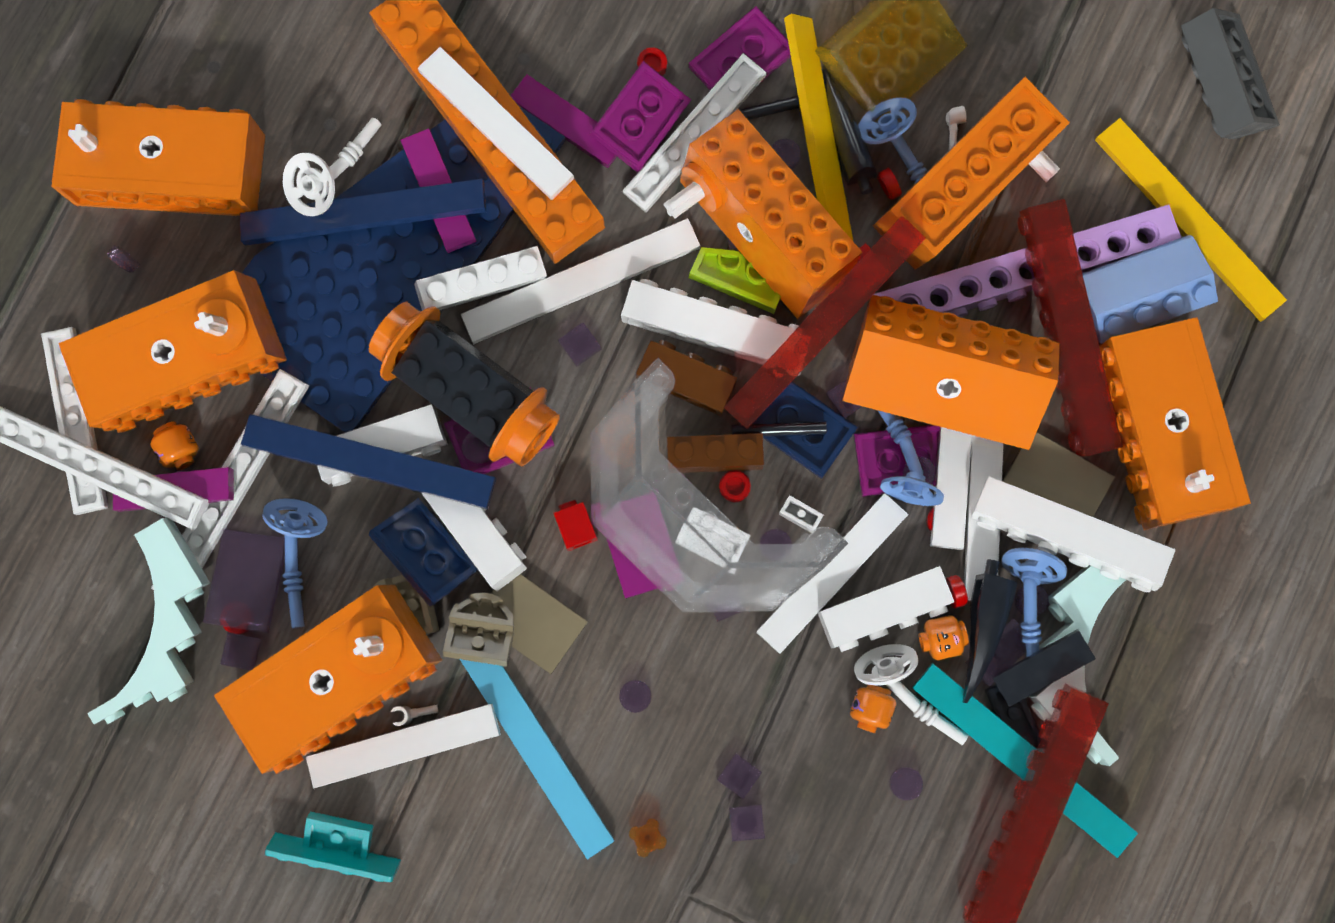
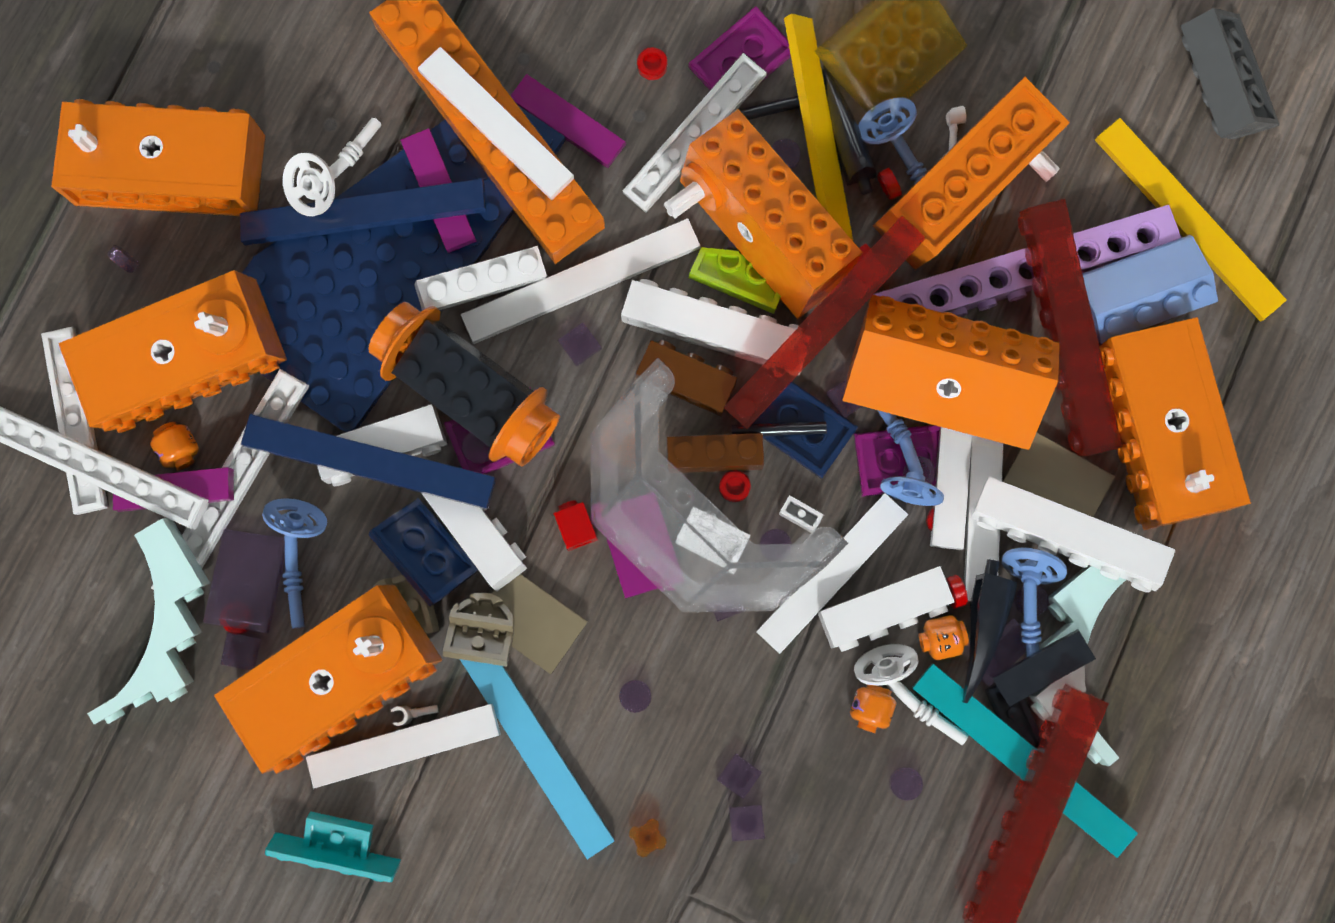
(640, 117): magenta tile -> none

